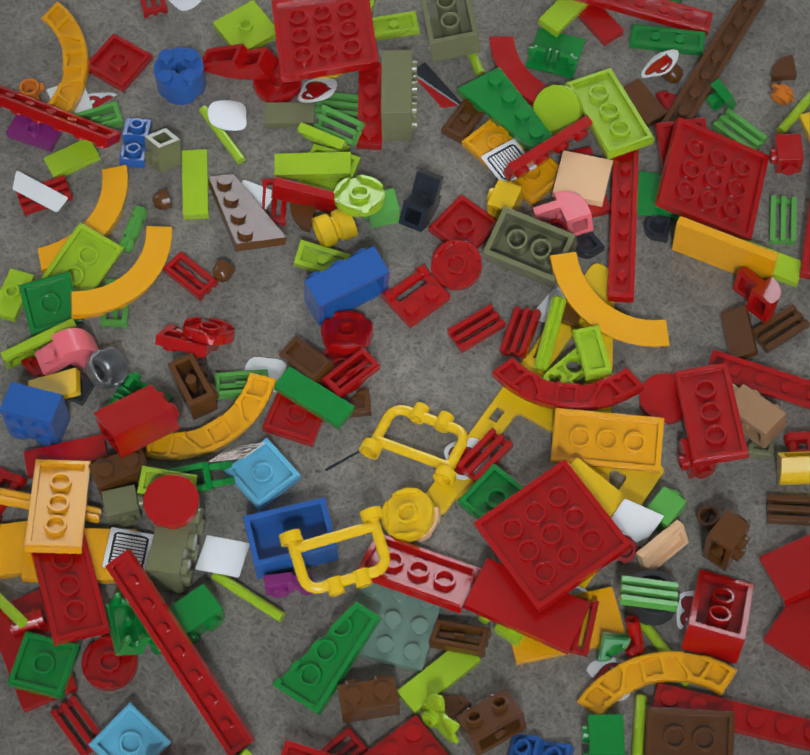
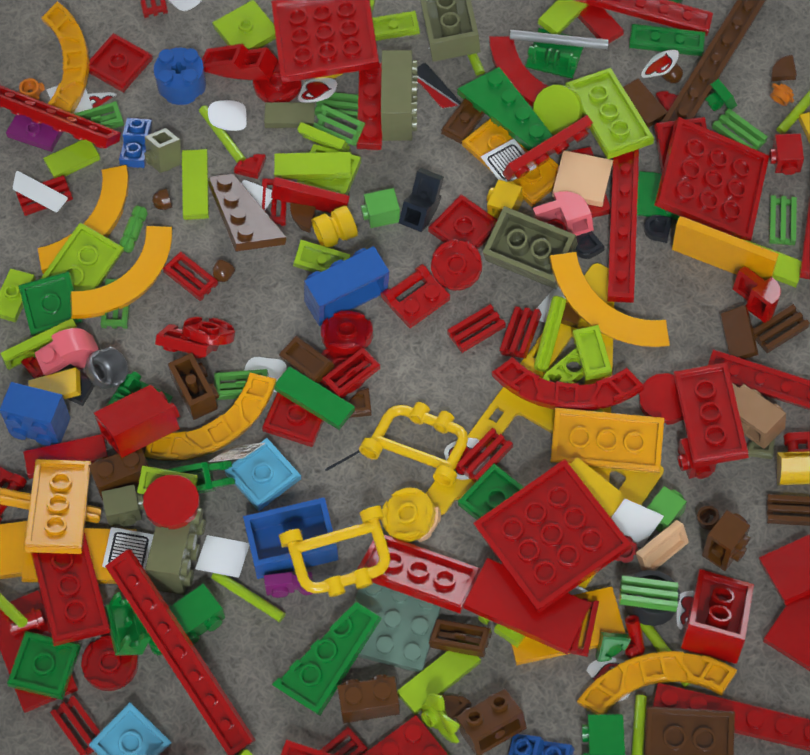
(251, 166): none -> red tile
(359, 196): lime tile -> none
(559, 39): none -> light grey bar

